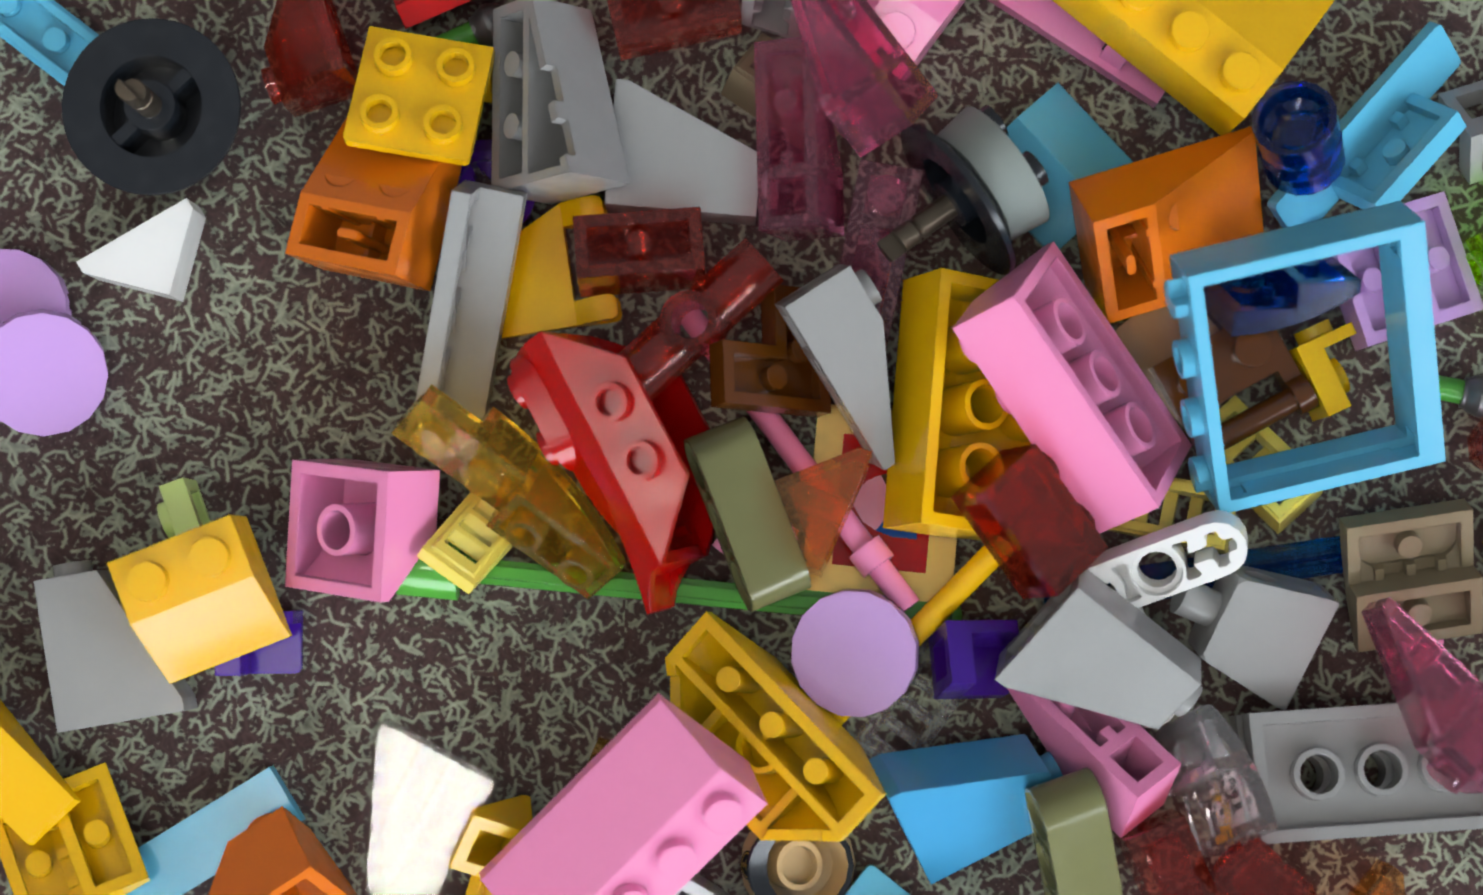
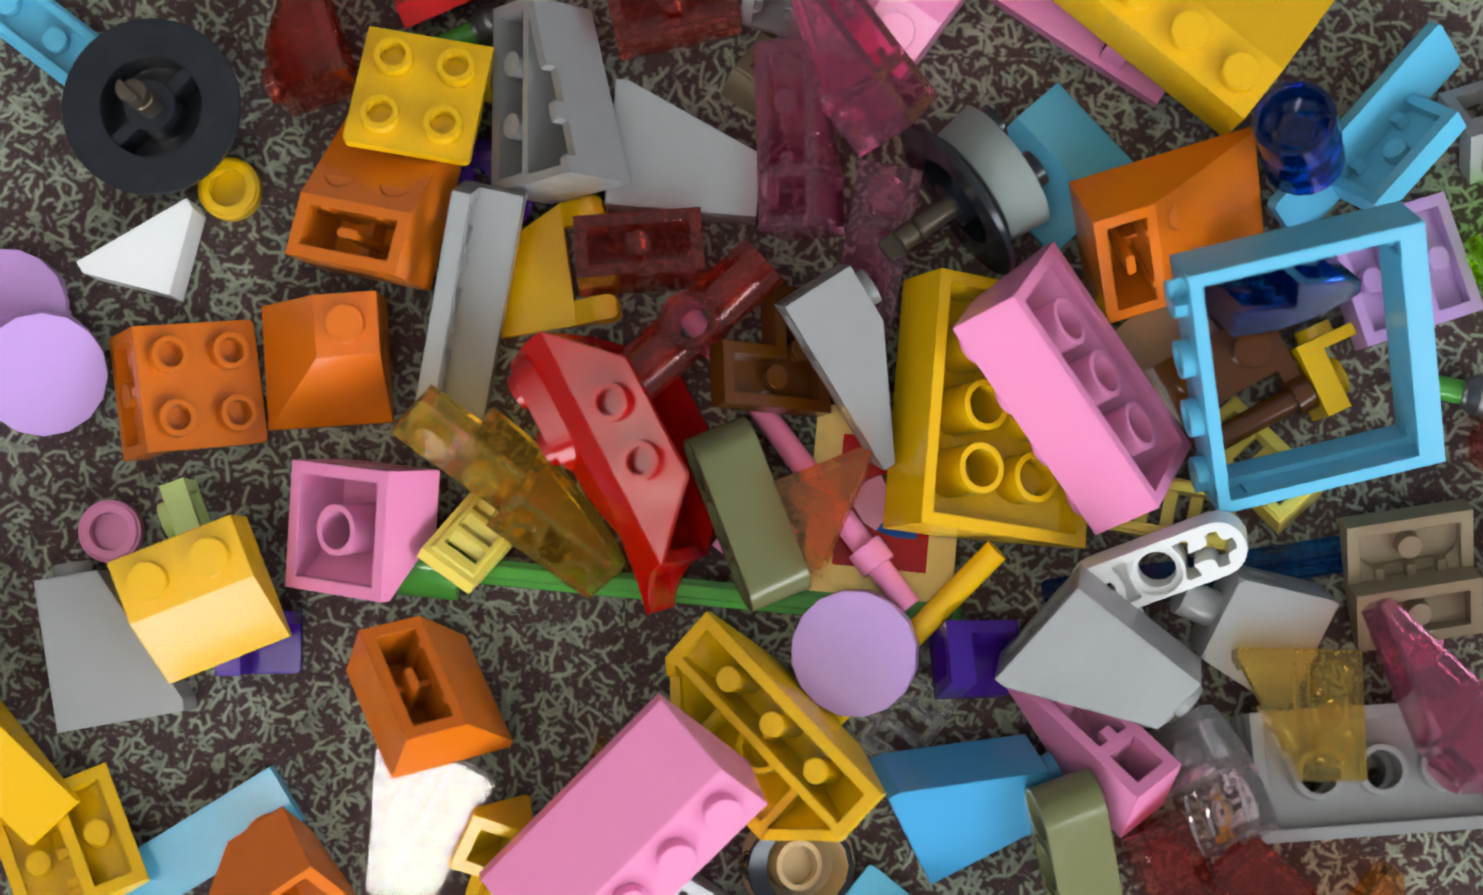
(111, 530): none -> bright pink tile
(187, 387): none -> orange bracket
(231, 190): none -> yellow tile
(328, 361): none -> orange slope
(424, 696): none -> orange slope
(1030, 521): clear red brick -> none
(1312, 707): none -> clear yellow wing

